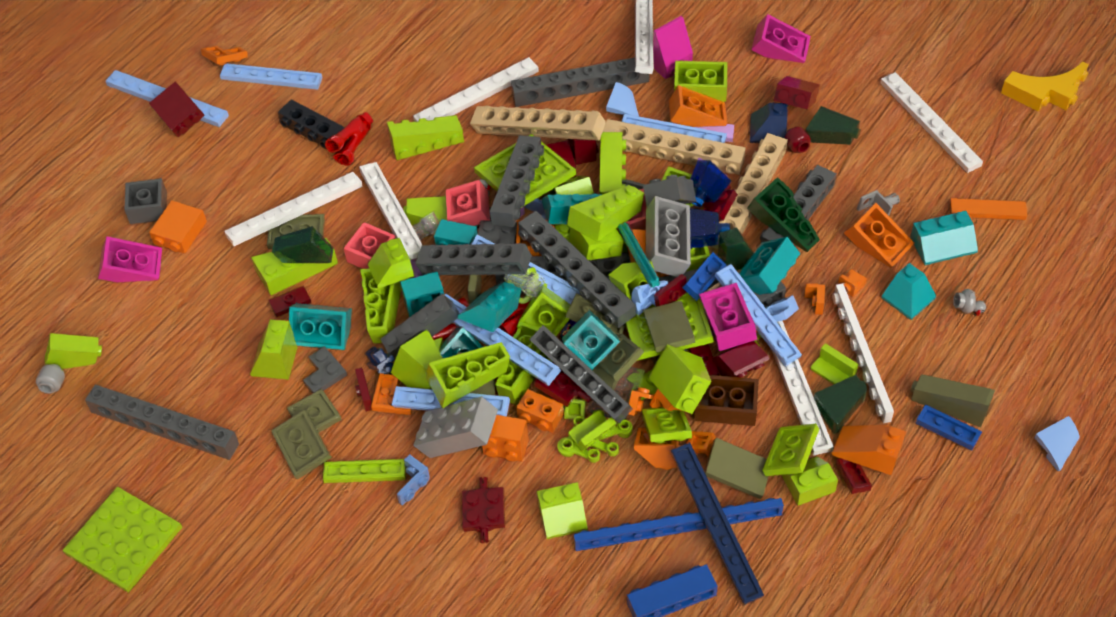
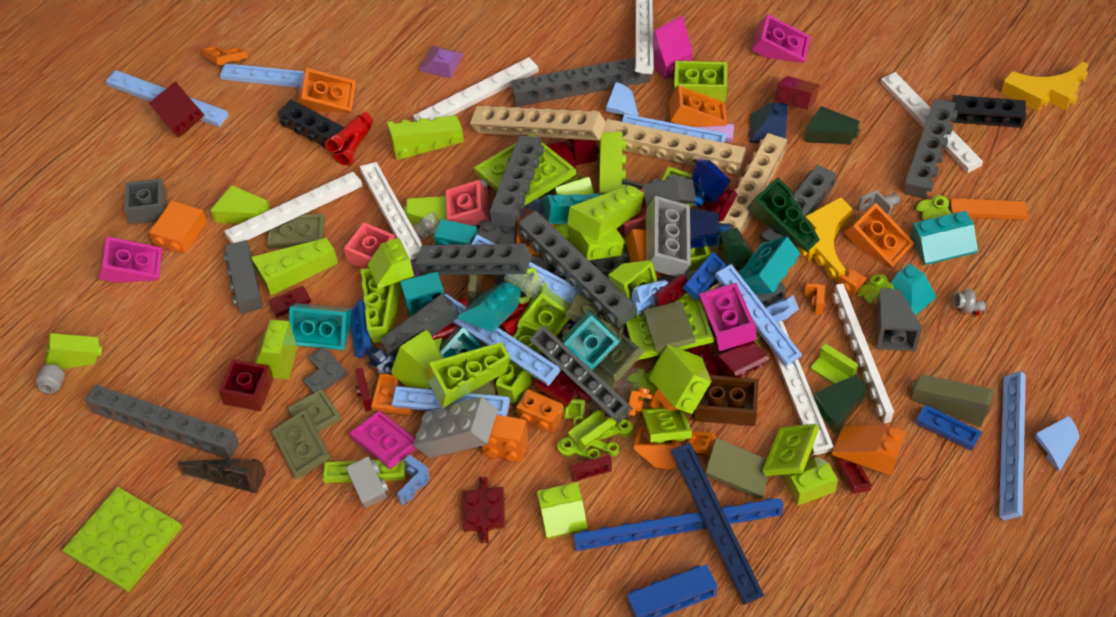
(234, 473): none -> clear smoke wedge
(238, 206): none -> lime slope
(243, 277): none -> dark grey brick
(246, 385): none -> dark red brick
(303, 247): clear green slope -> none
(326, 92): none -> orange slope
(361, 337): none -> blue plate
(366, 481): none -> light grey brick
(384, 439): none -> dark pink tile
(441, 61): none -> medium lavender slope
(591, 467): none -> dark red plate
(639, 255): teal axle -> none
(798, 139): dark red head -> none
(827, 223): none -> yellow arch
(872, 288): none -> lime plate
(895, 322): none -> dark grey slope
(930, 148): none -> dark grey brick
(931, 209): none -> lime plate
(990, 111): none -> black brick
(1012, 446): none -> light blue plate

